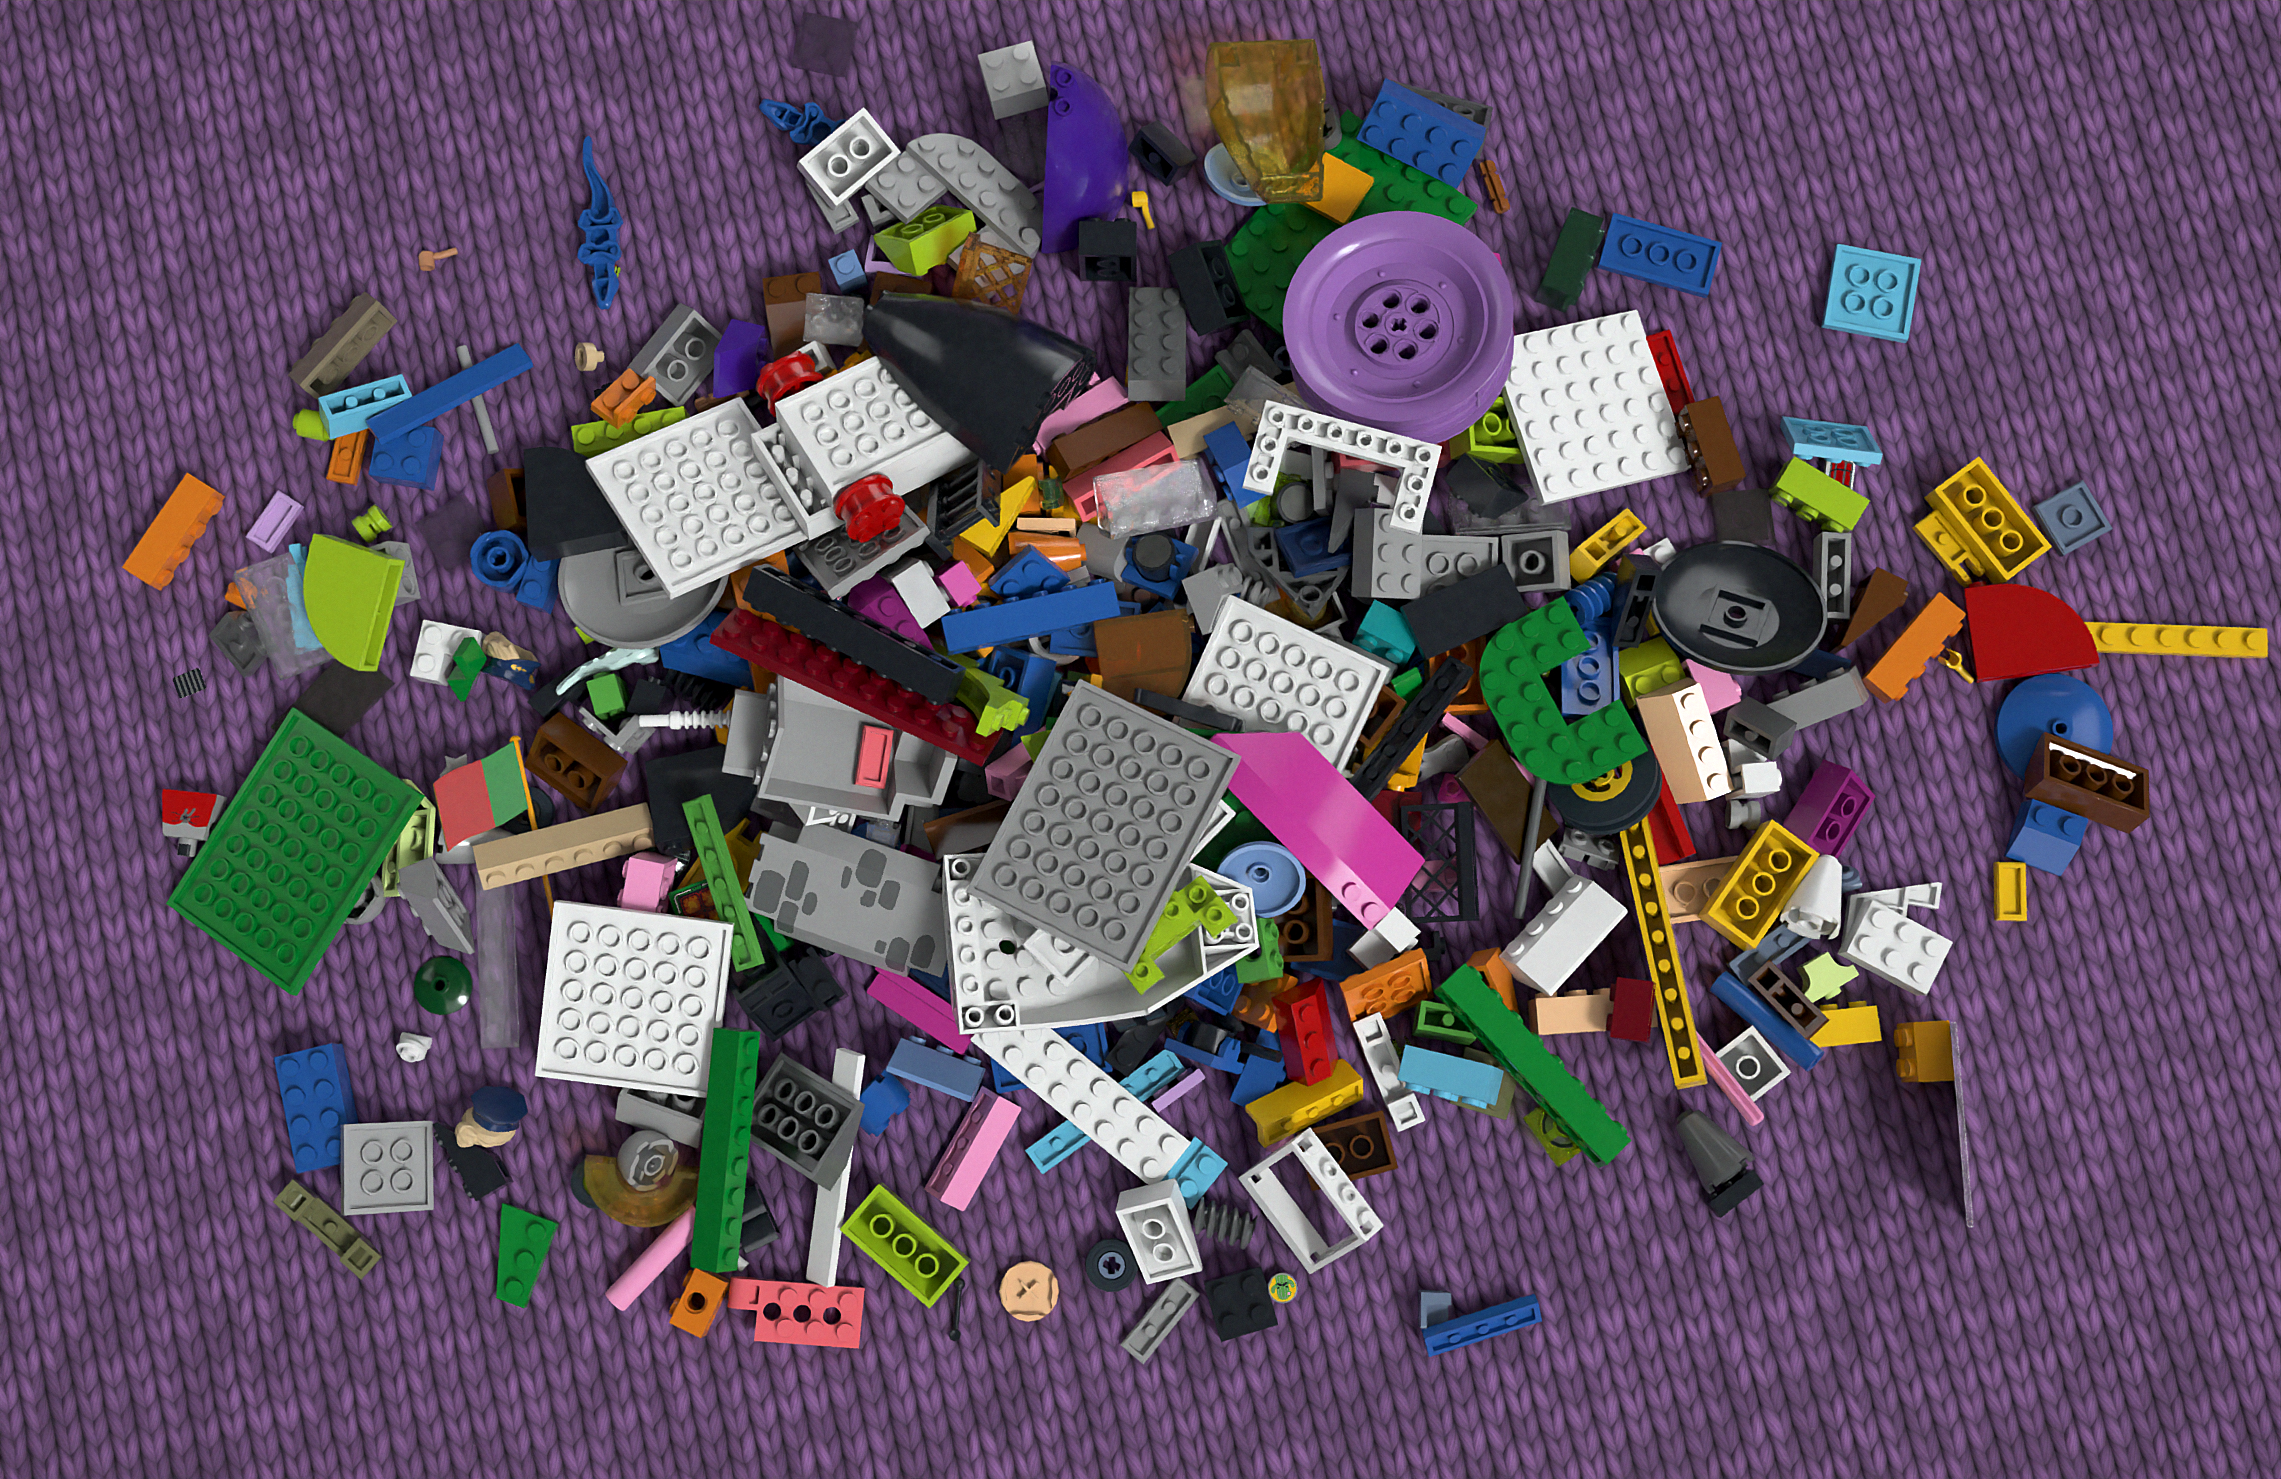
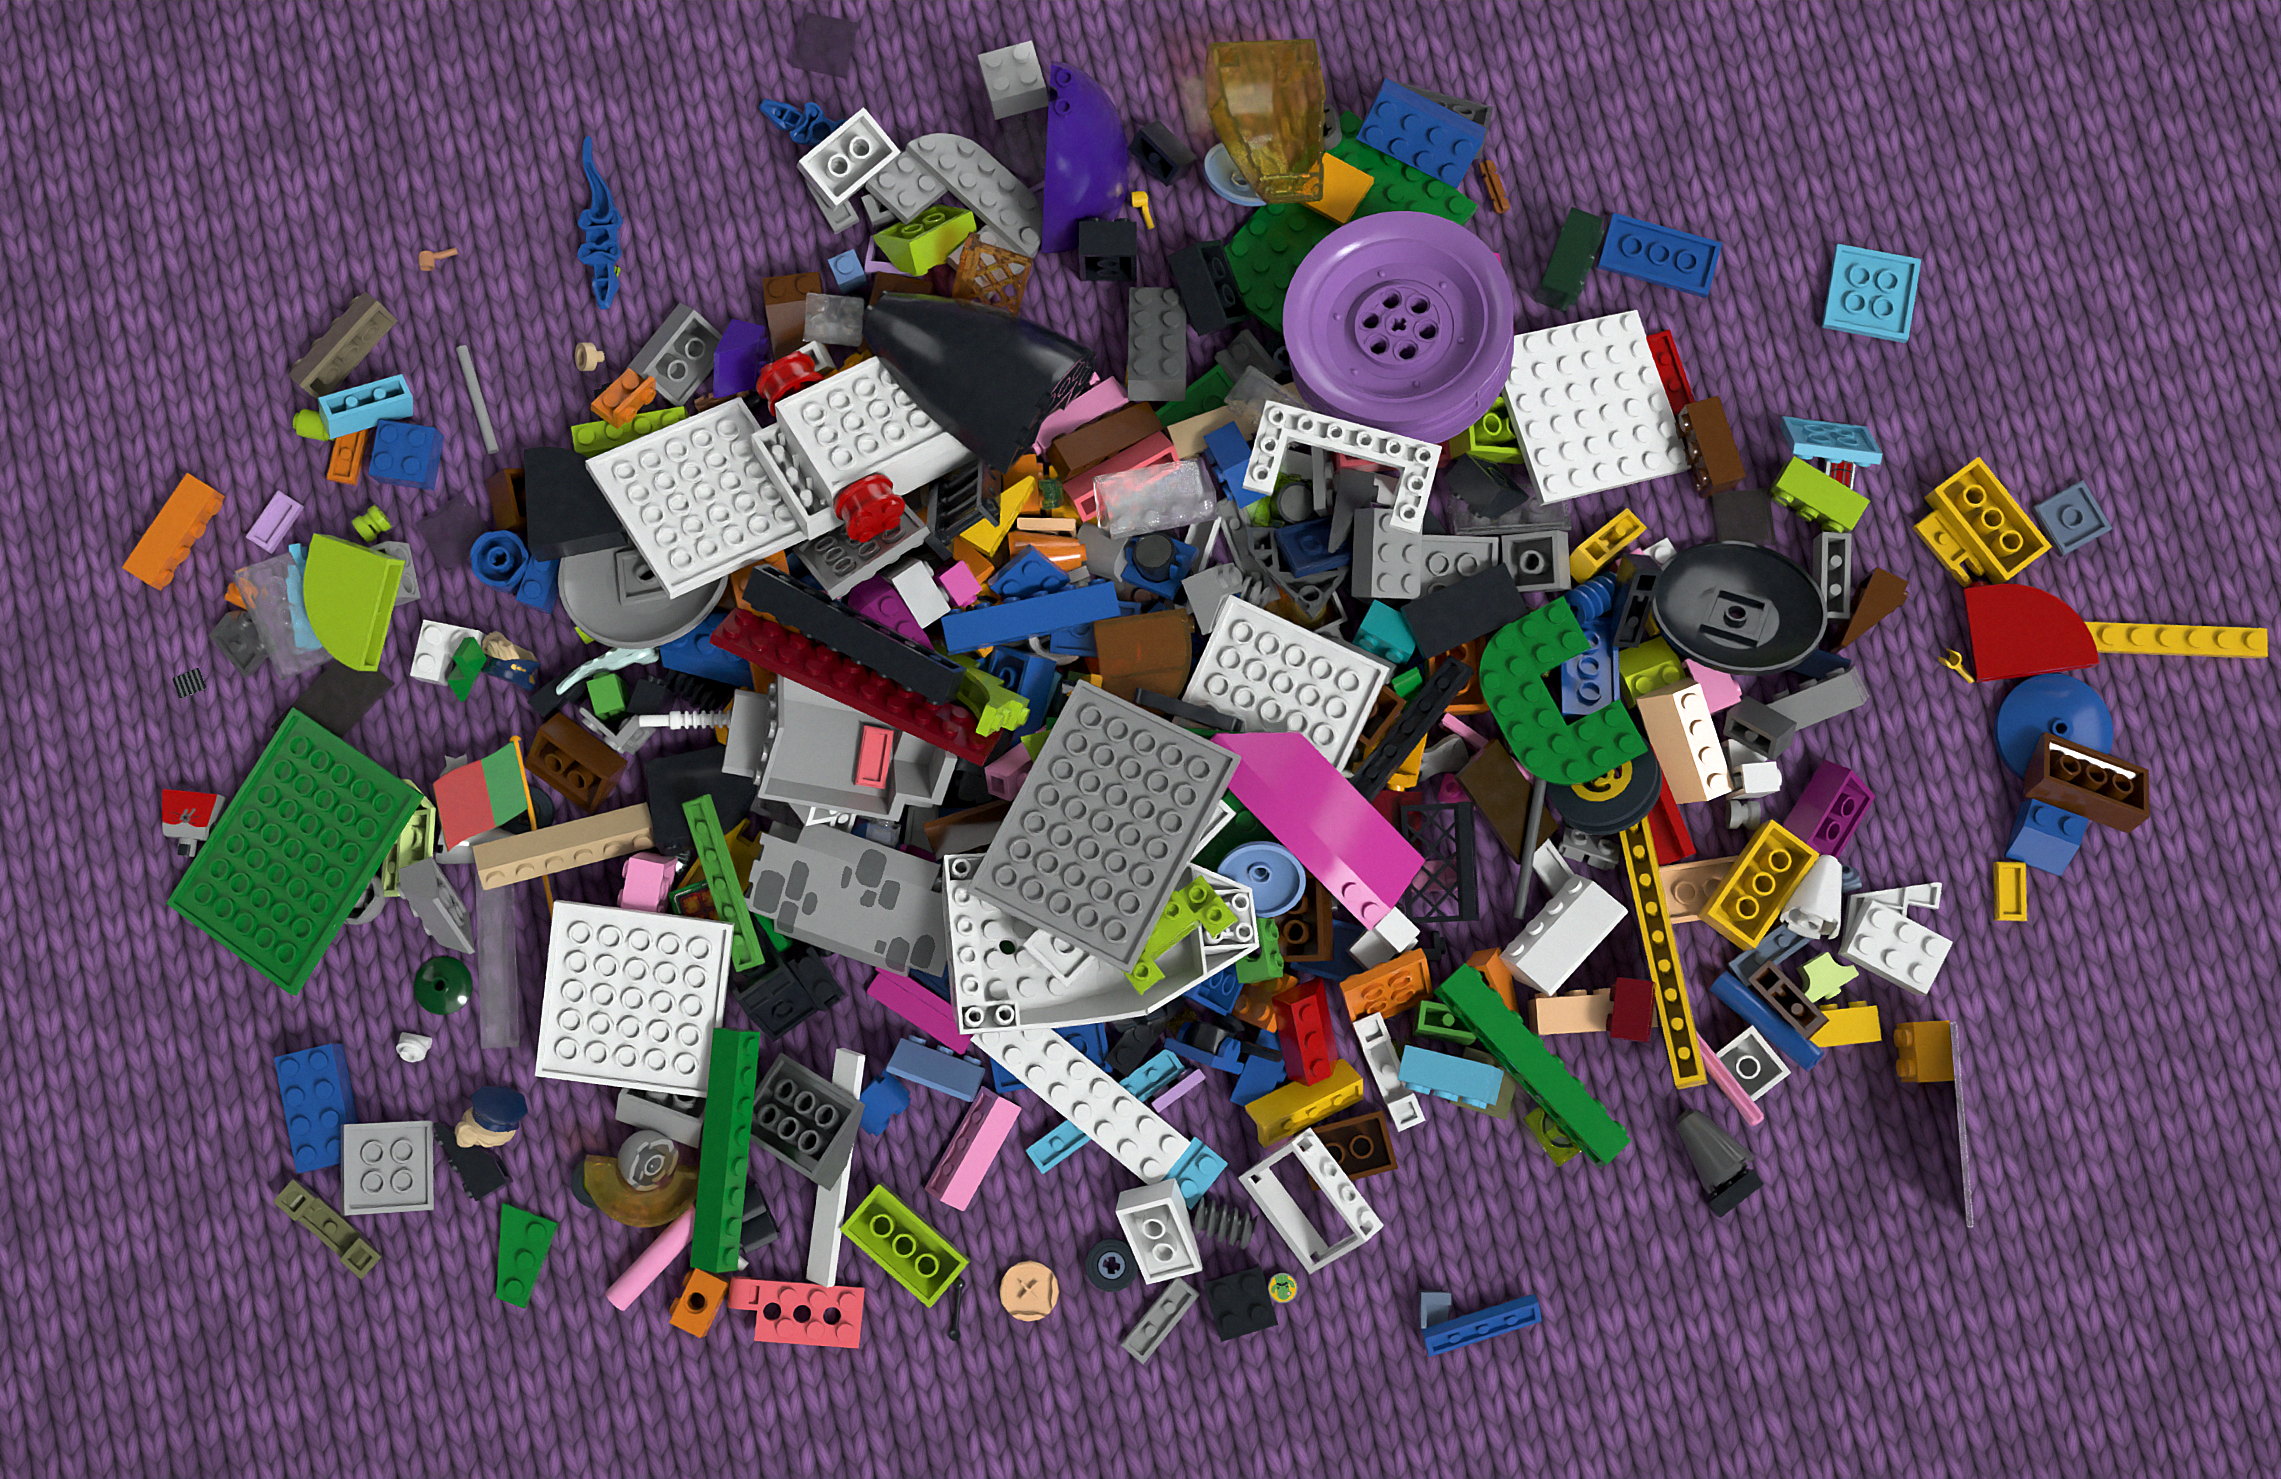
(449, 394): blue tile -> none
(1913, 647): orange brick -> none

